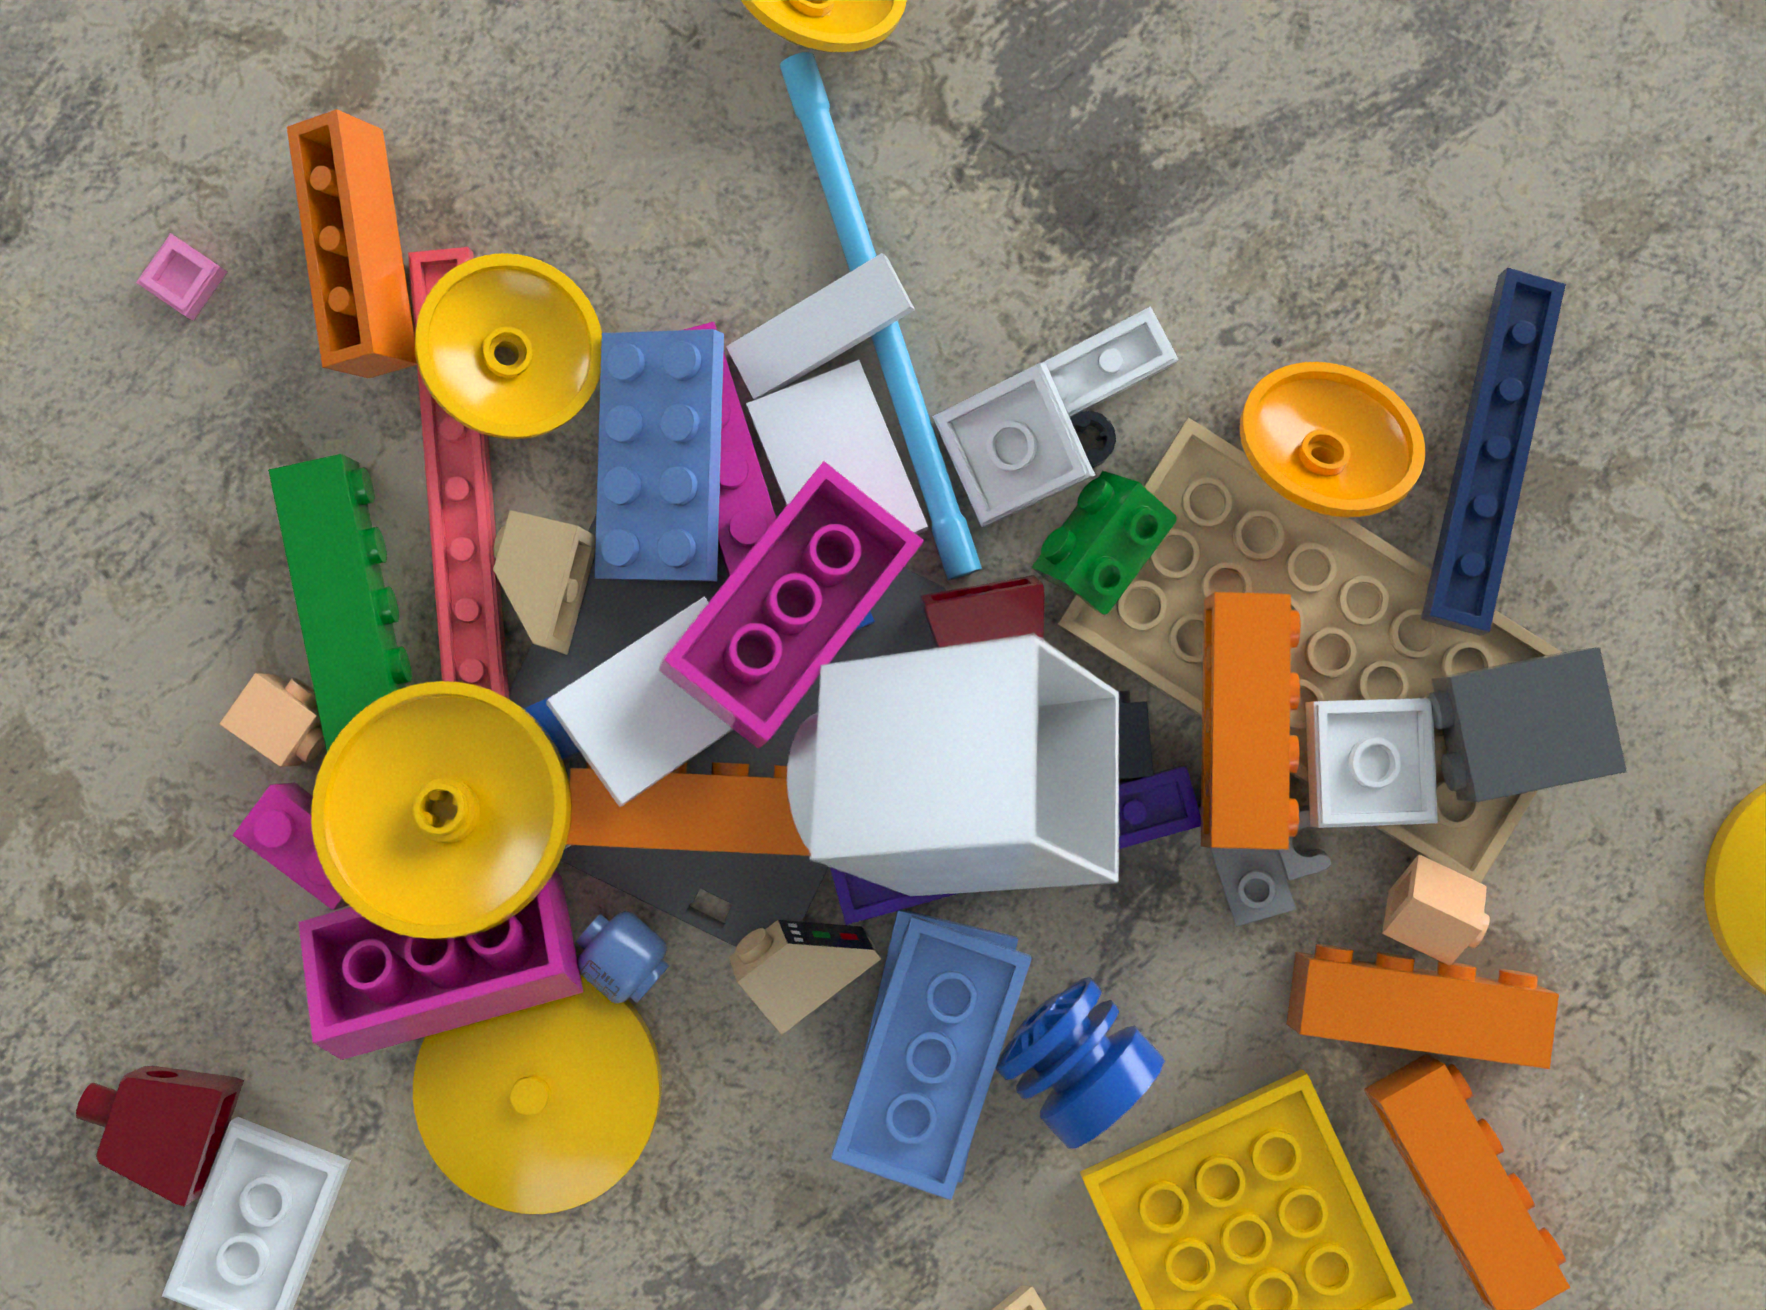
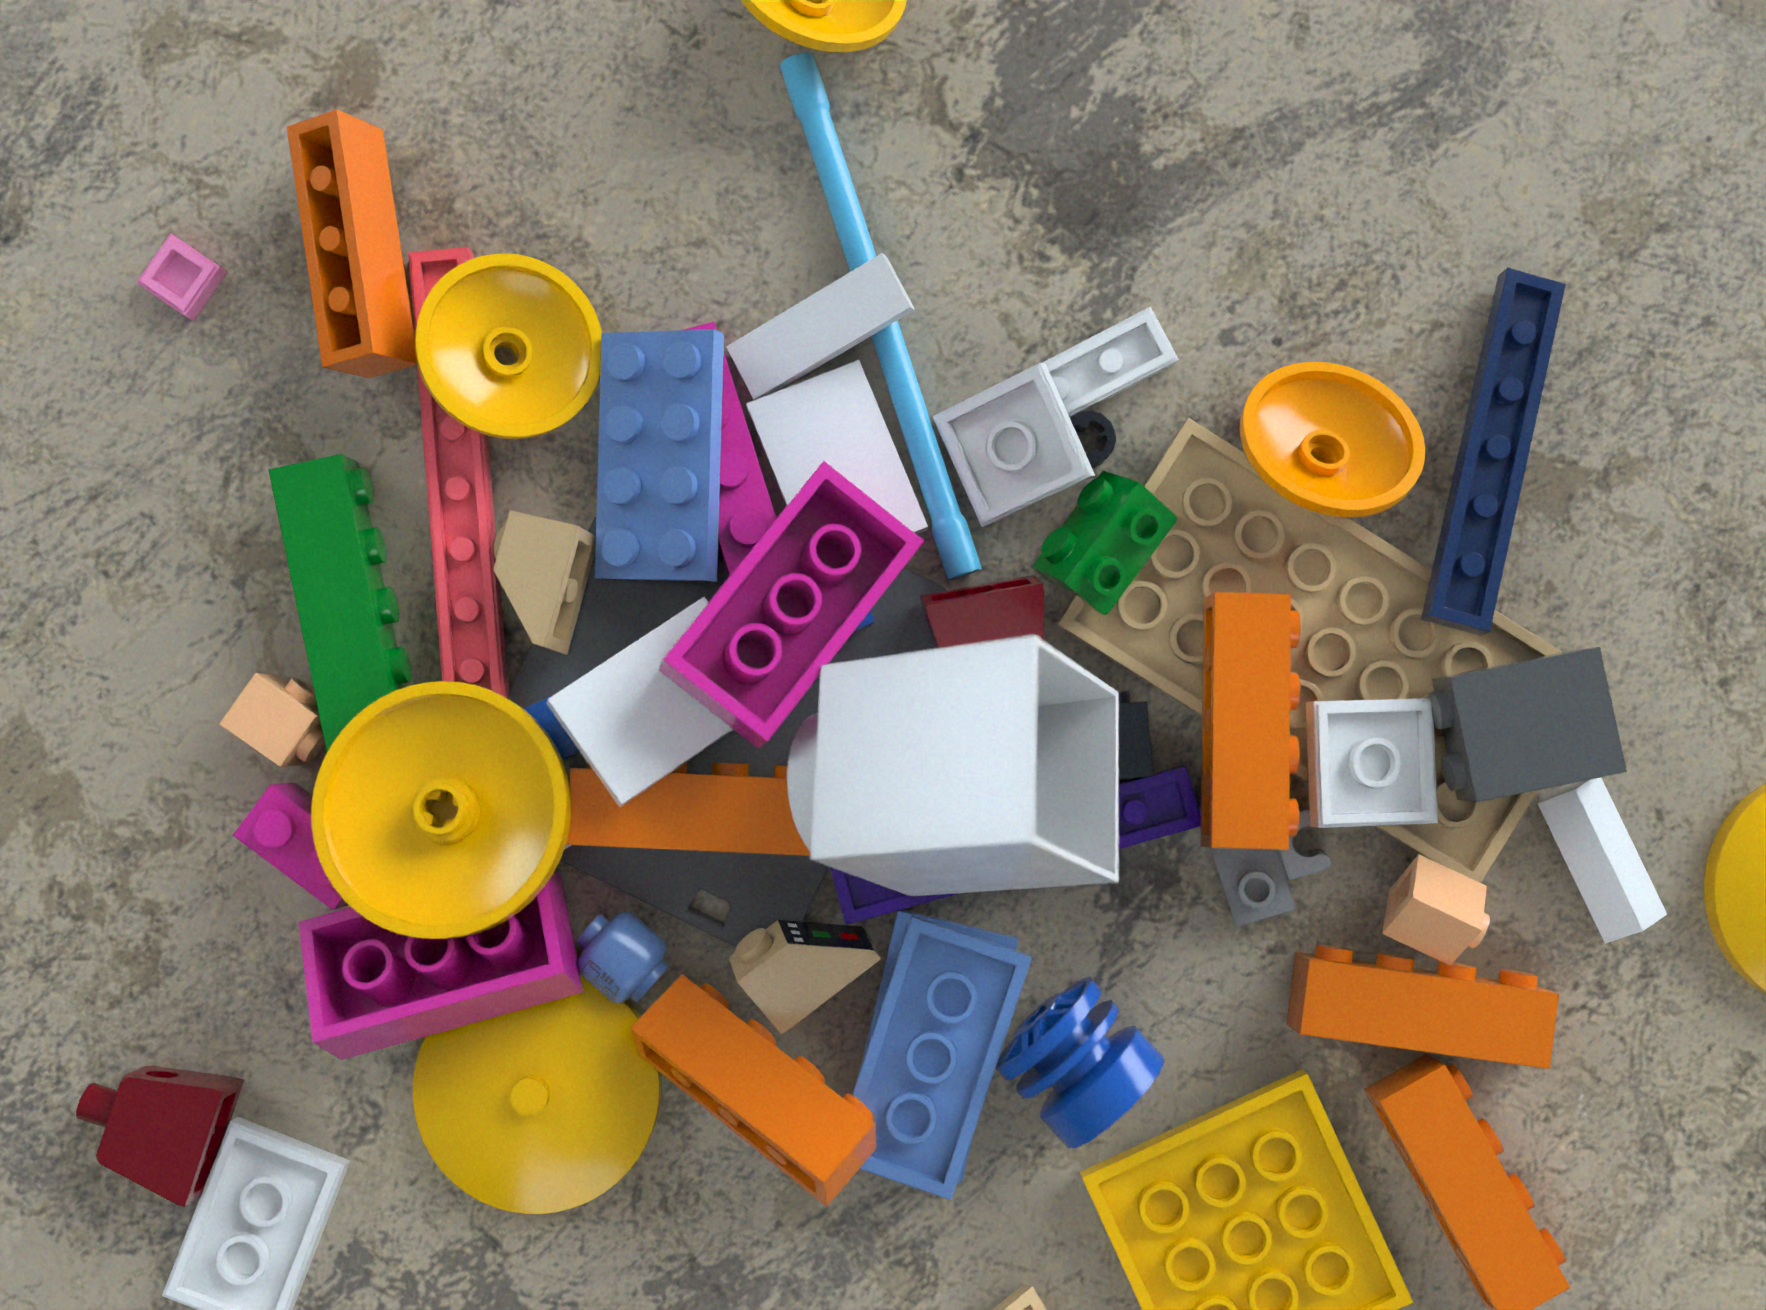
(756, 1087): none -> orange brick
(1601, 858): none -> white piece

